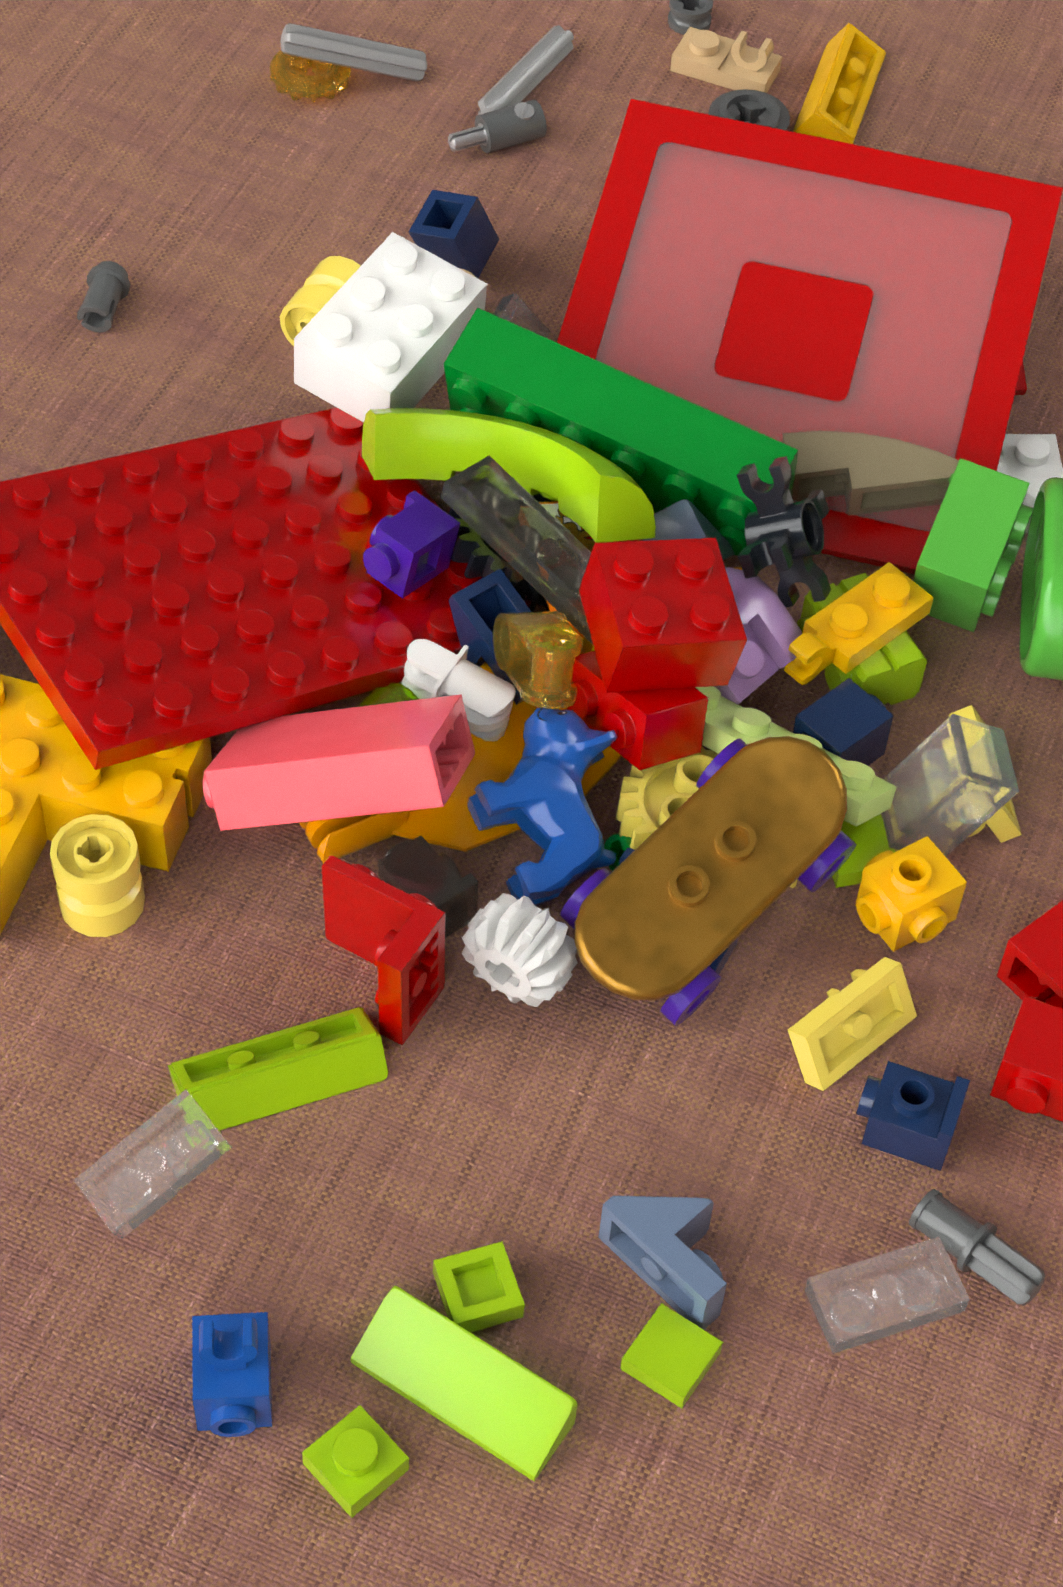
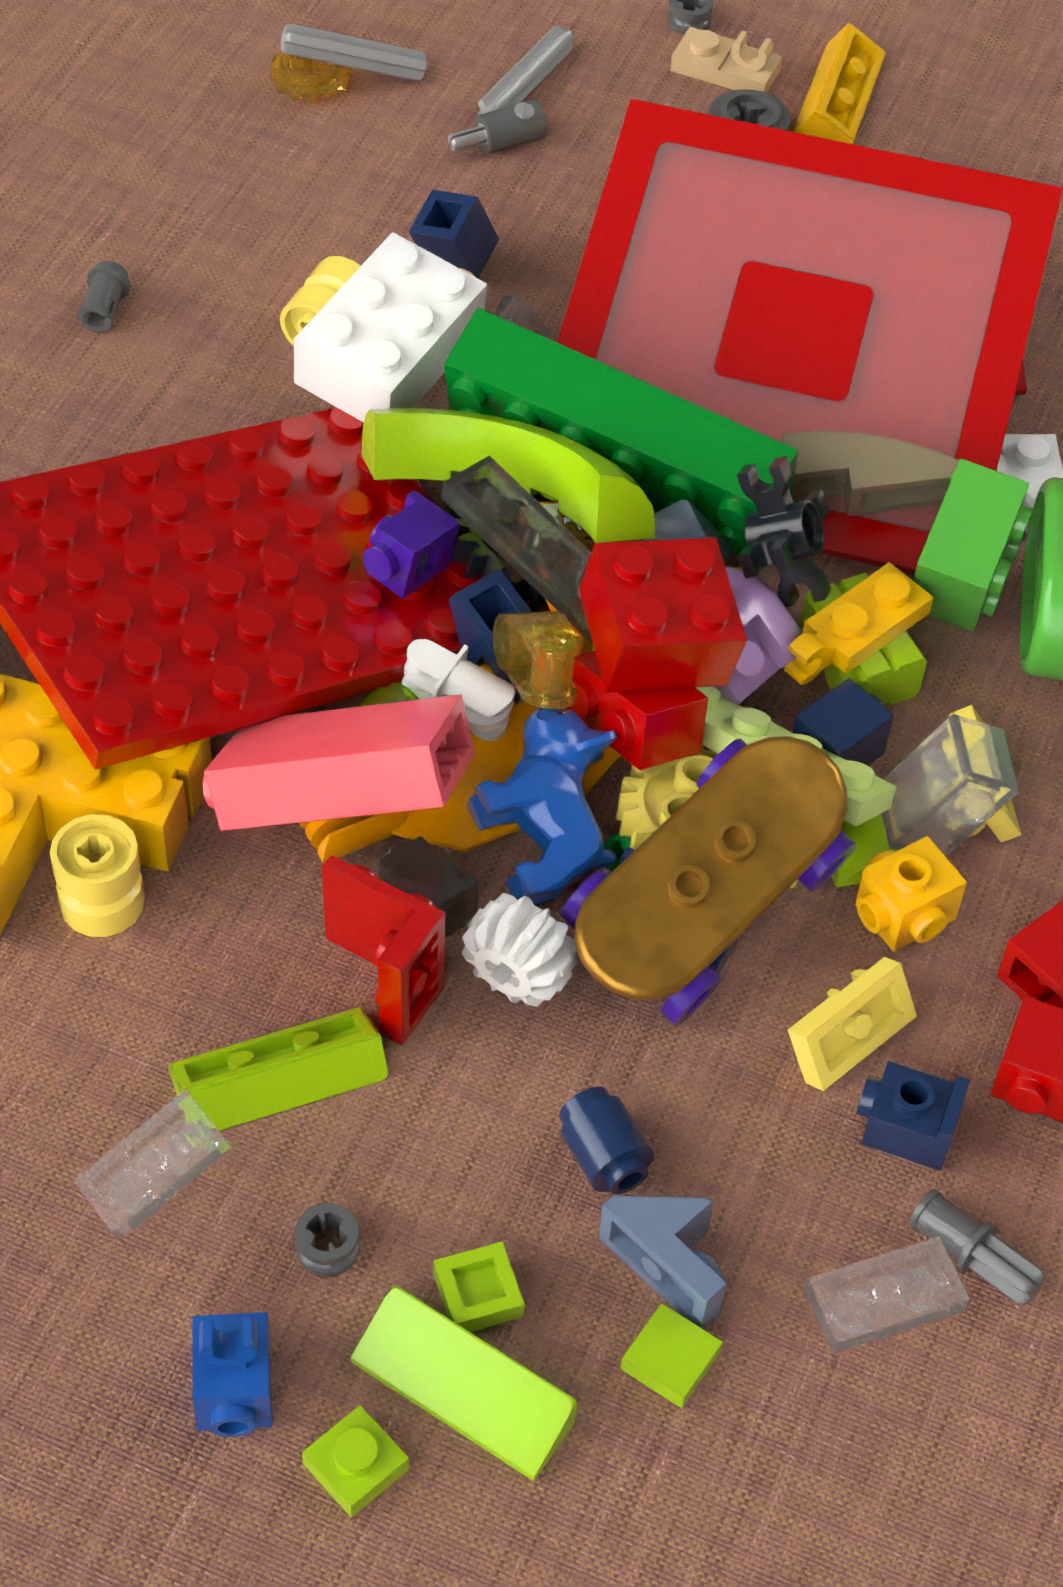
(318, 1219): none -> dark grey bush
(605, 1141): none -> dark blue brick

